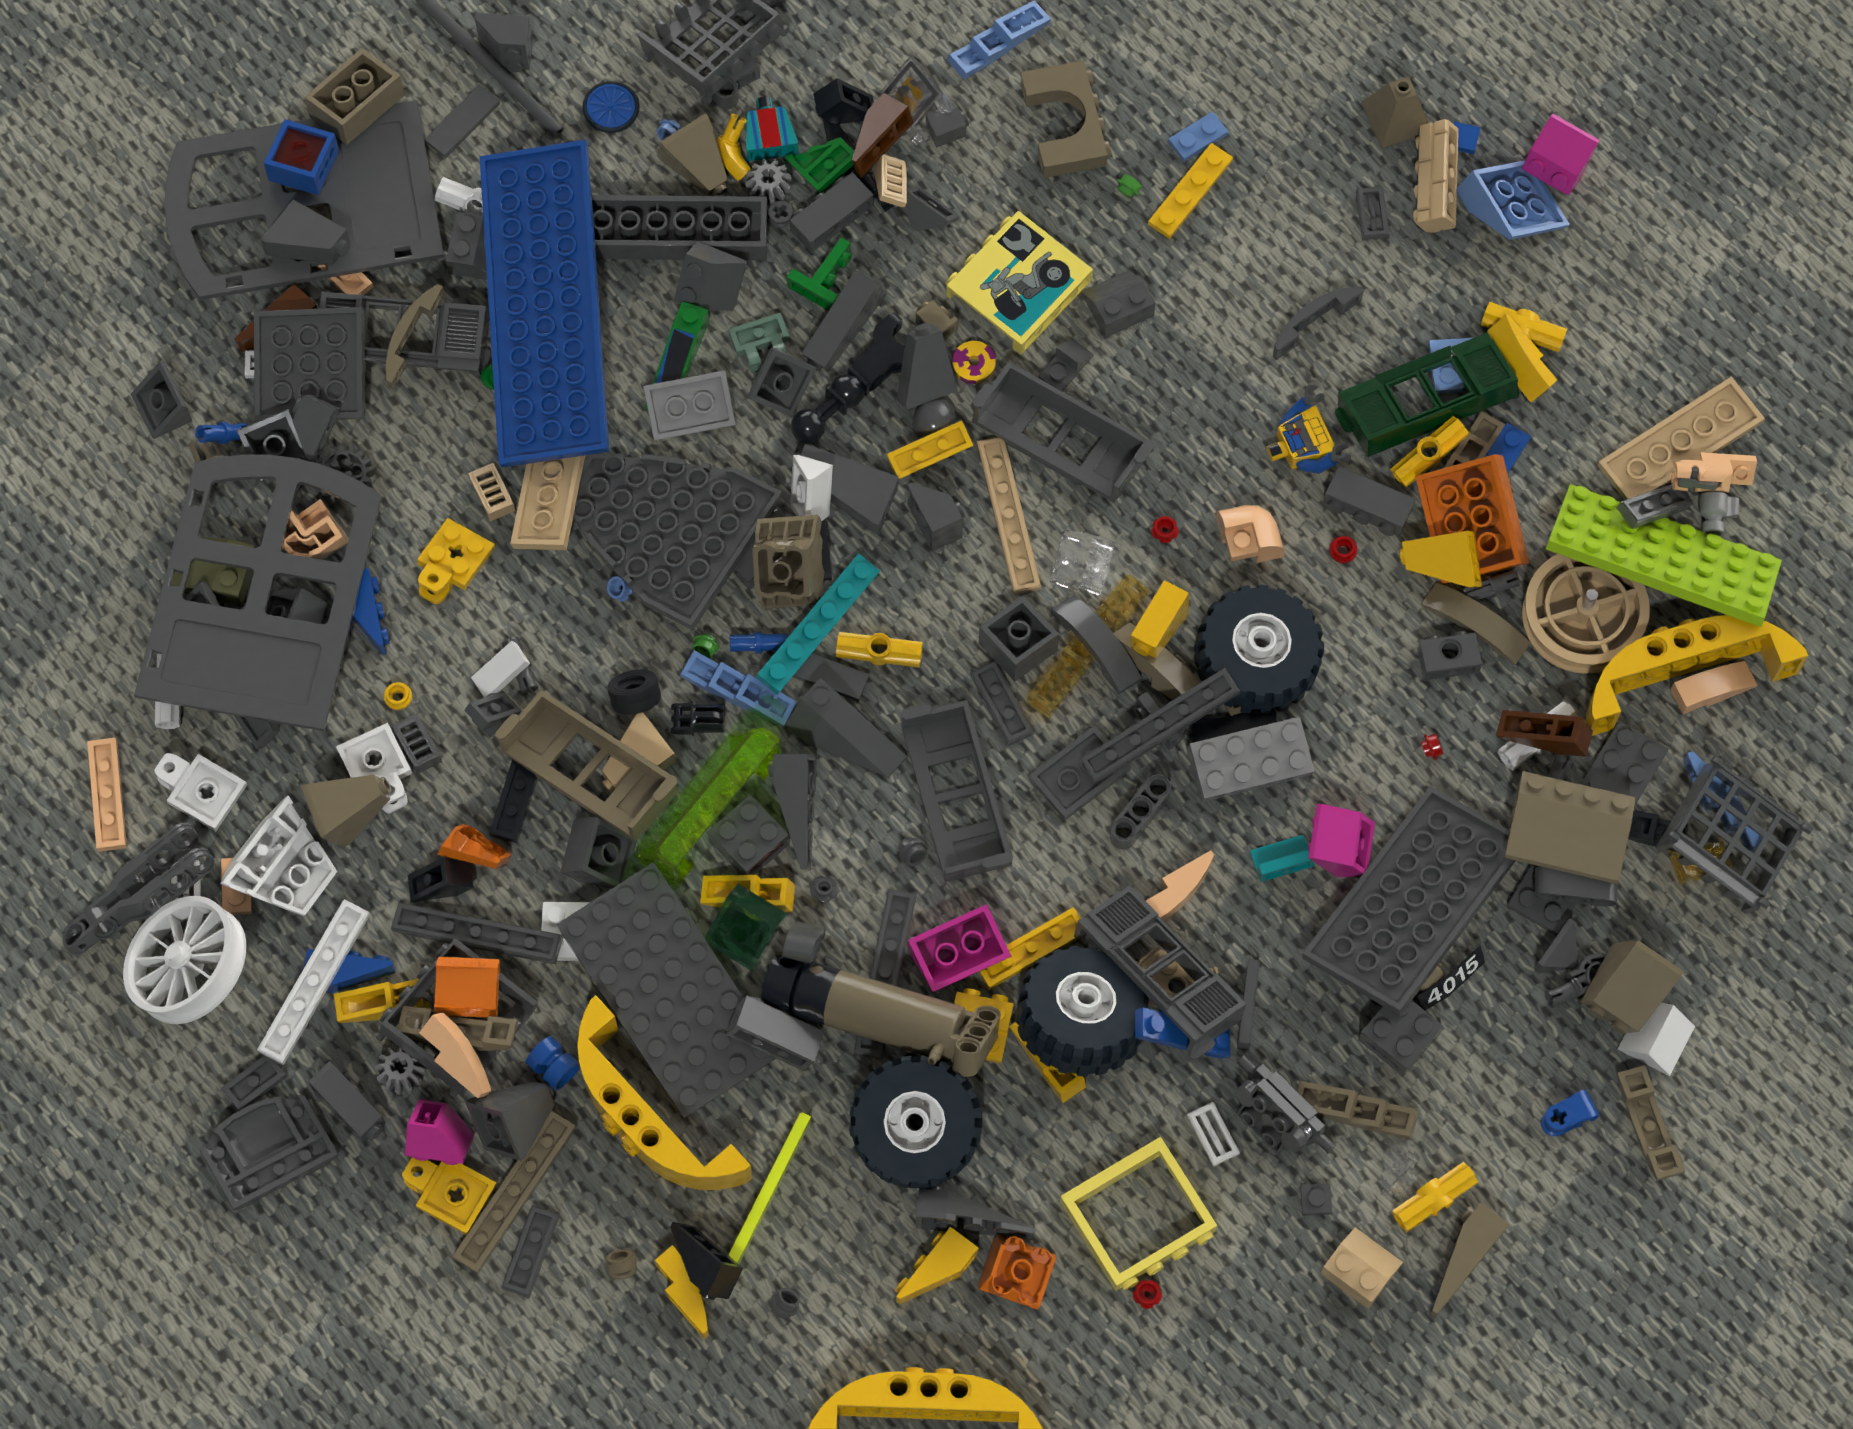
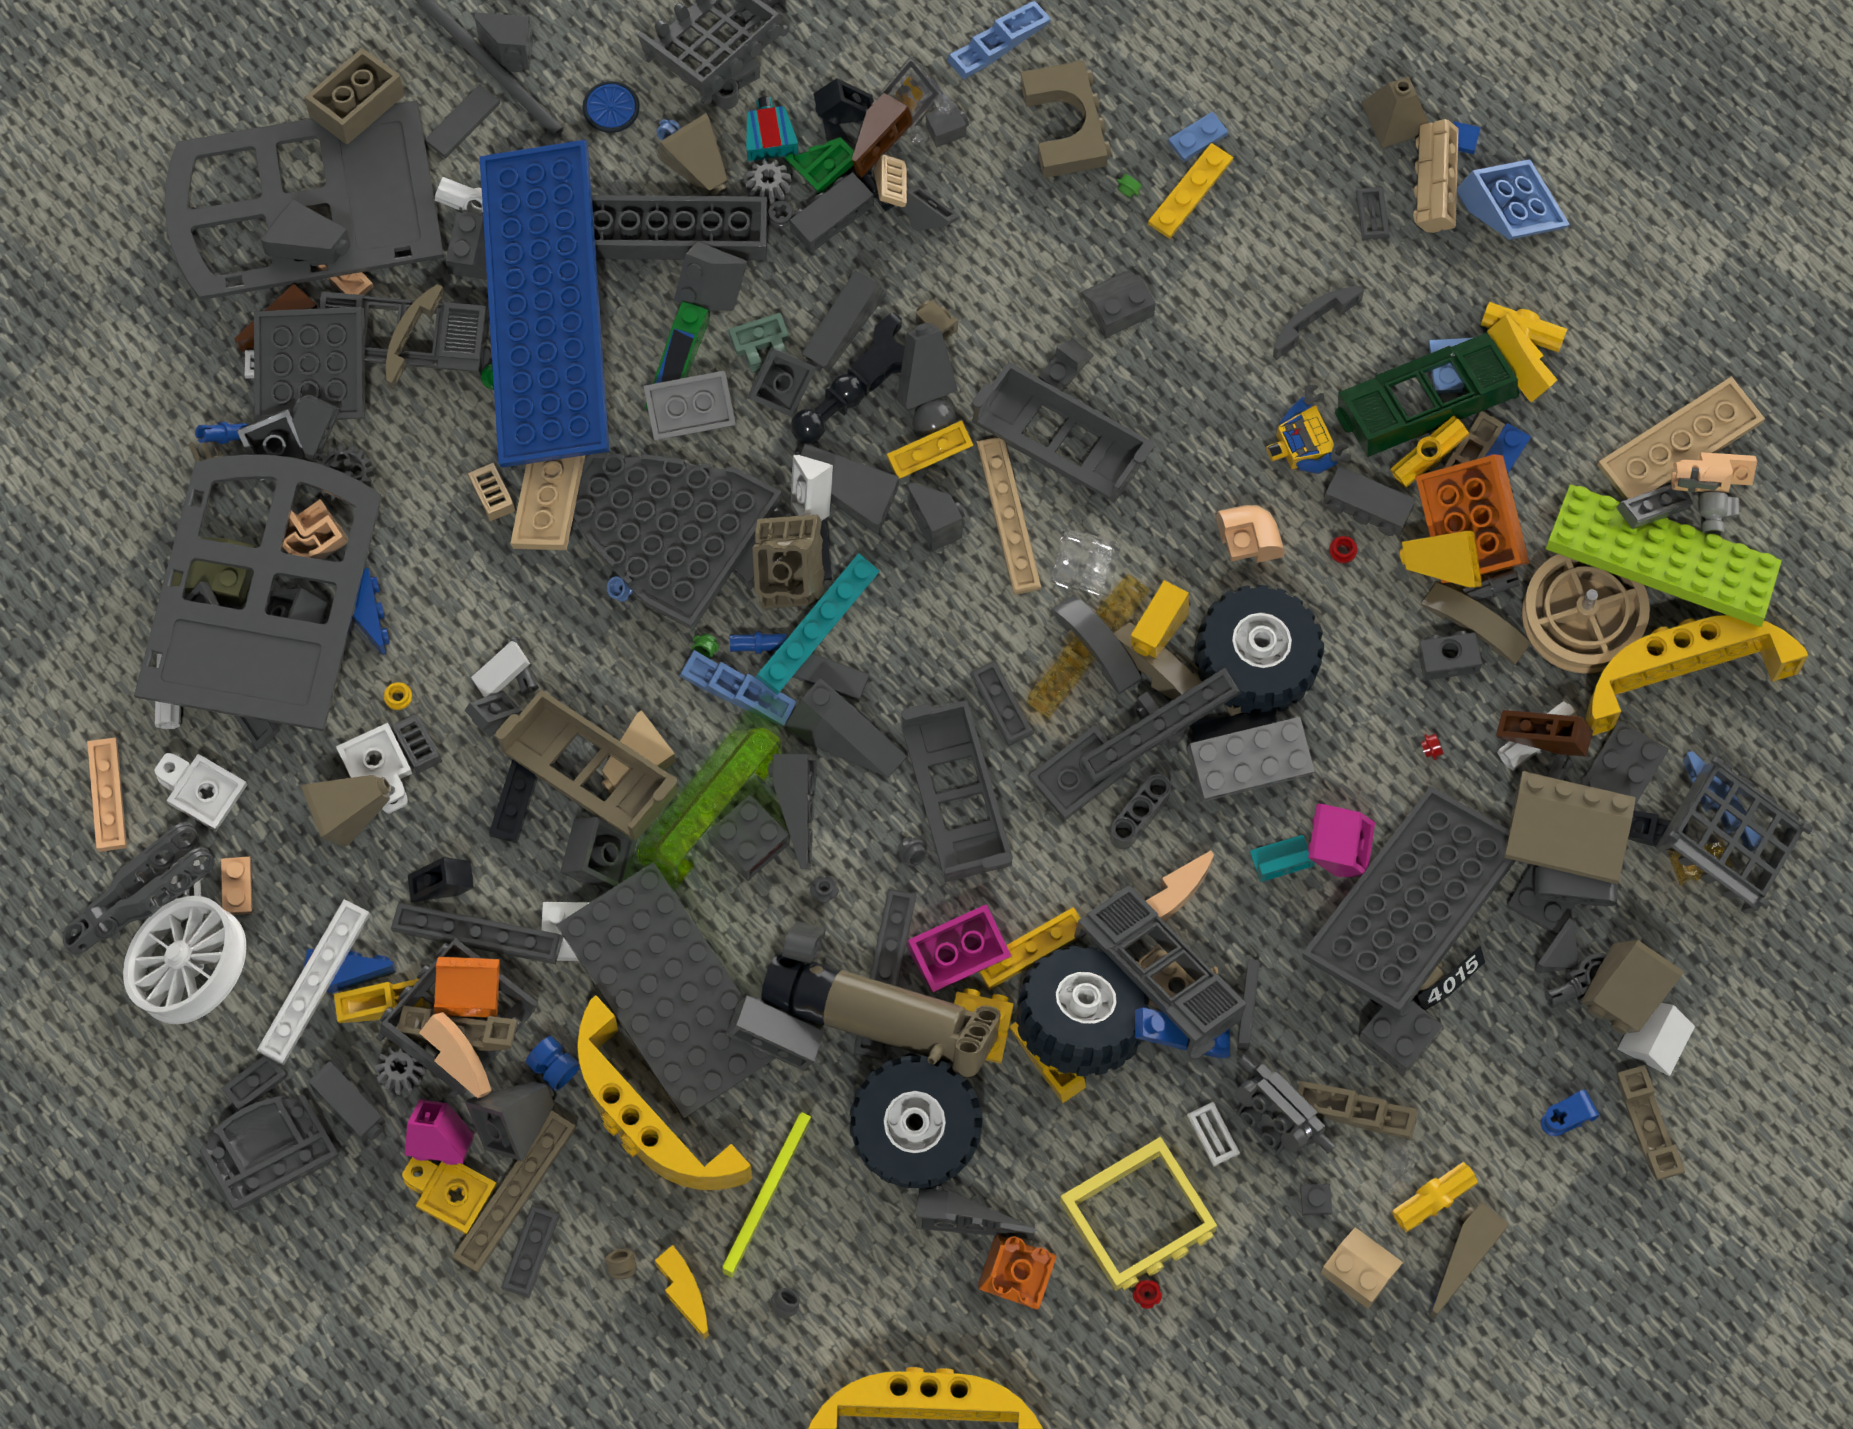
(160, 402): dark grey slope -> none
(281, 862): white wedge -> none
(301, 157): blue piece -> none
(441, 570): yellow plate -> none
(471, 846): orange slope -> none
(634, 691): black tyre -> none
(702, 718): black arm -> none
(705, 1262): black slope -> none
(730, 149): yellow arm -> none
(745, 927): clear green brick -> none
(774, 890): yellow slope -> none
(818, 287): green bracket -> none
(897, 650): yellow piece -> none
(944, 1263): yellow slope -> none
(968, 372): yellow piece -> none
(1018, 638): dark grey brick -> none
(1020, 280): panel -> none
(1169, 524): red plate -> none
(1560, 154): dark pink slope -> none
(1712, 686): light nougat slope -> none

